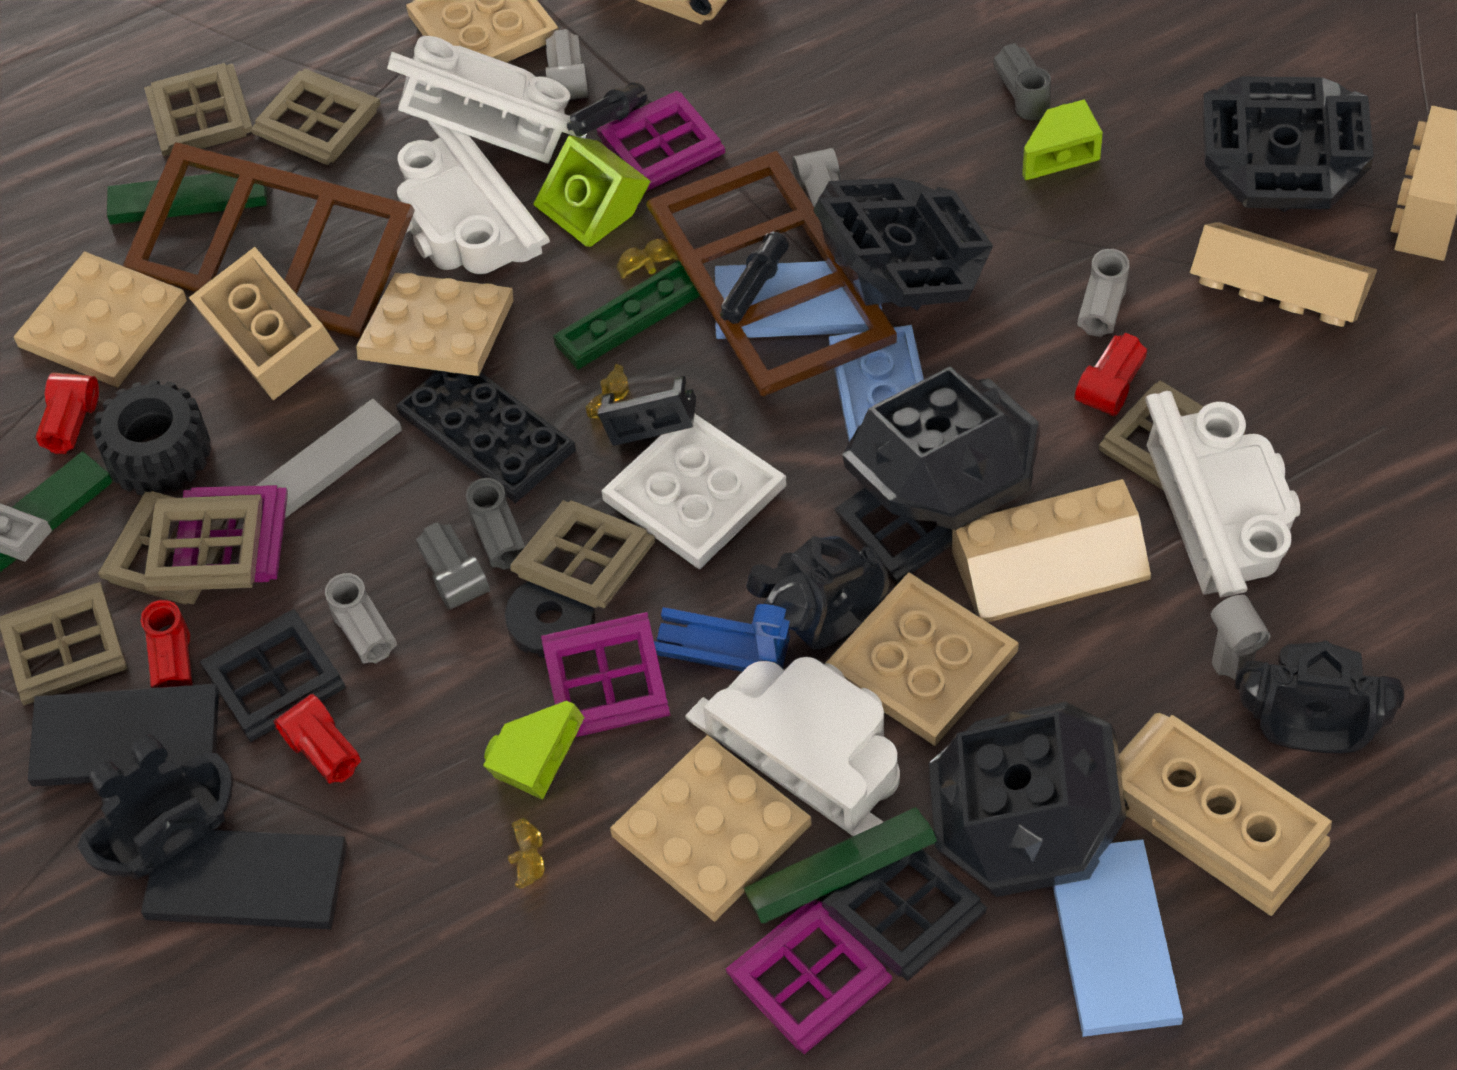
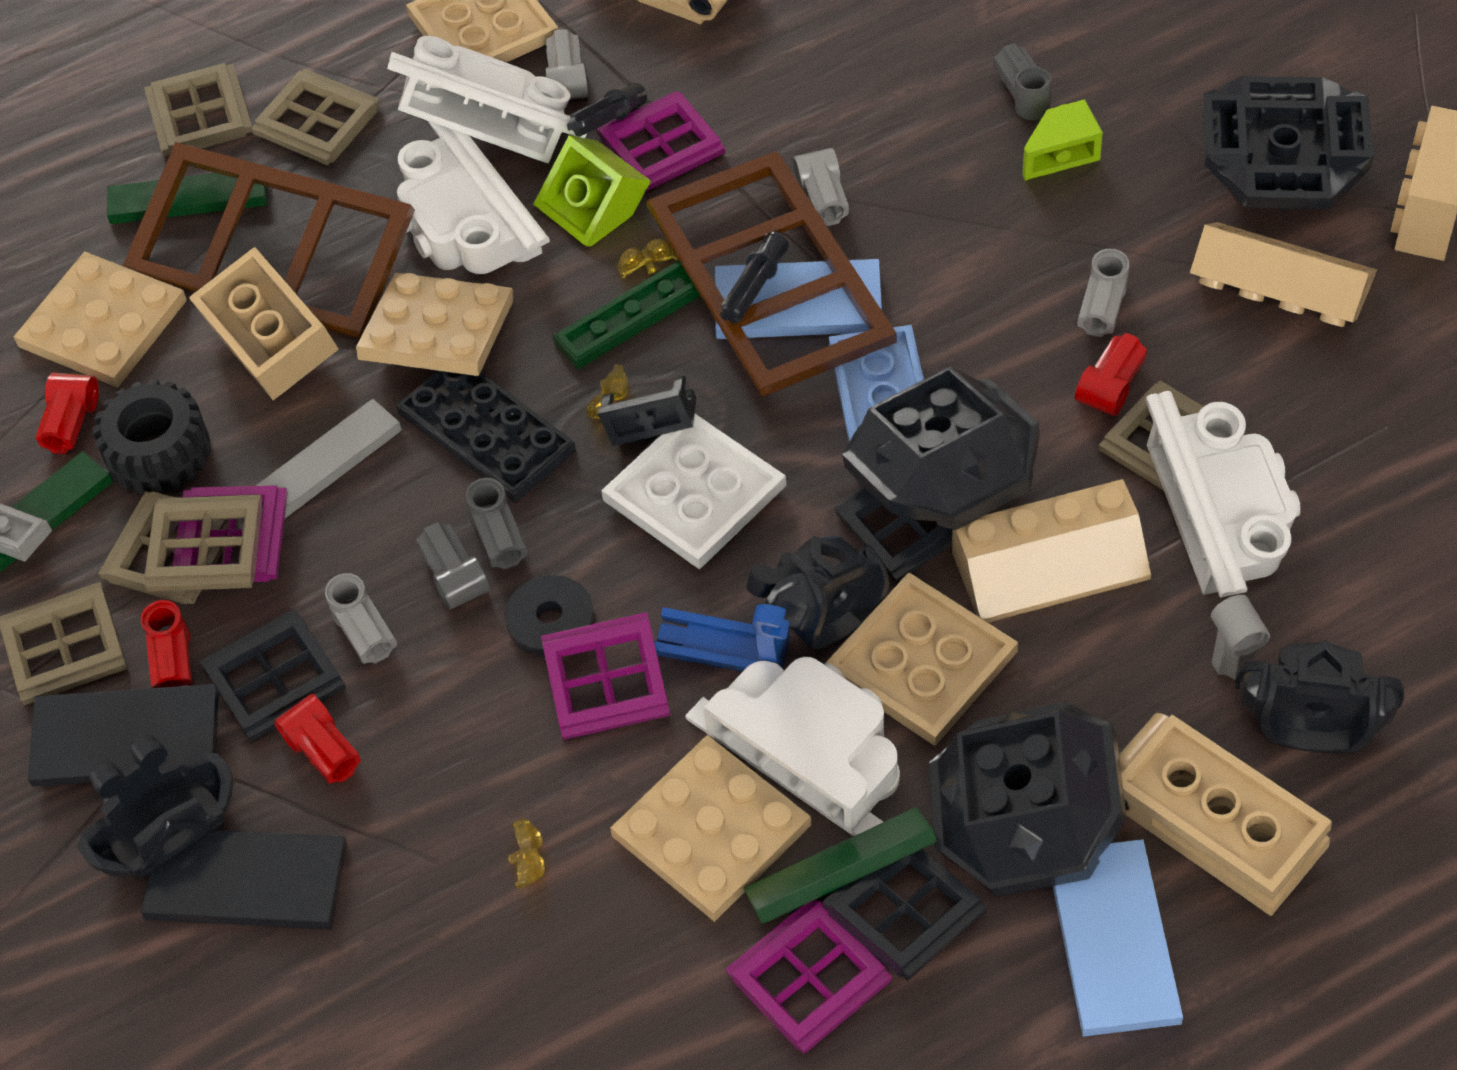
(533, 748): lime slope -> none
(616, 569): dark tan piece -> none
(902, 241): black piece -> none

